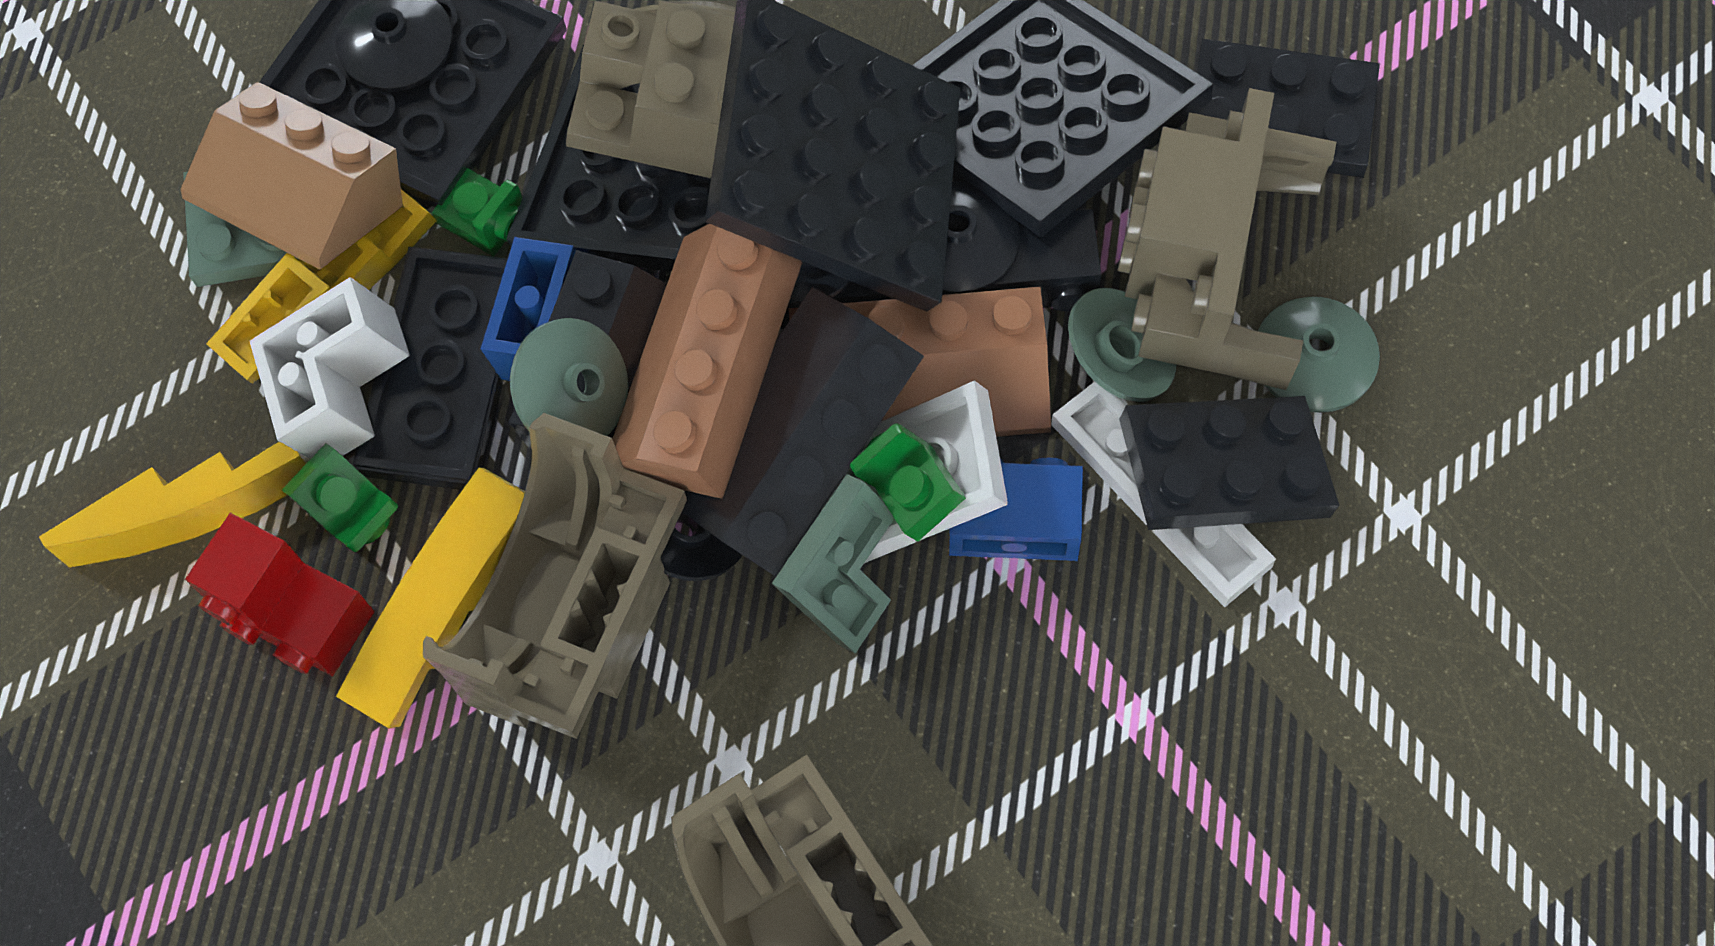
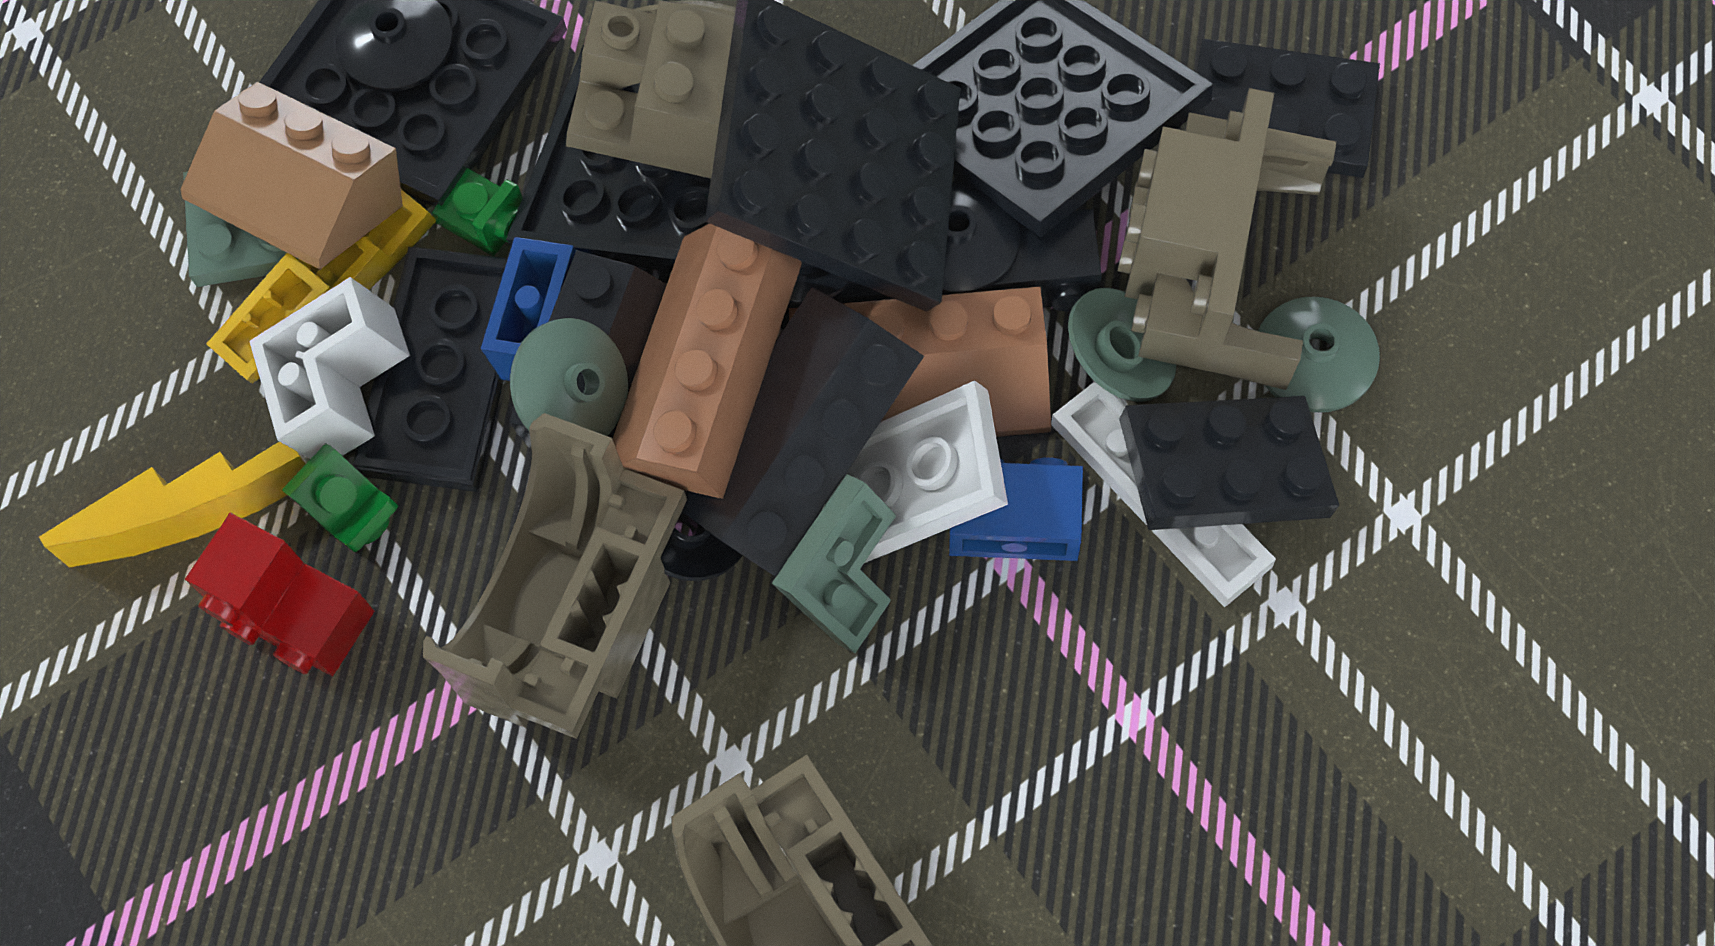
(433, 598): yellow slope -> none
(908, 480): green bracket -> none

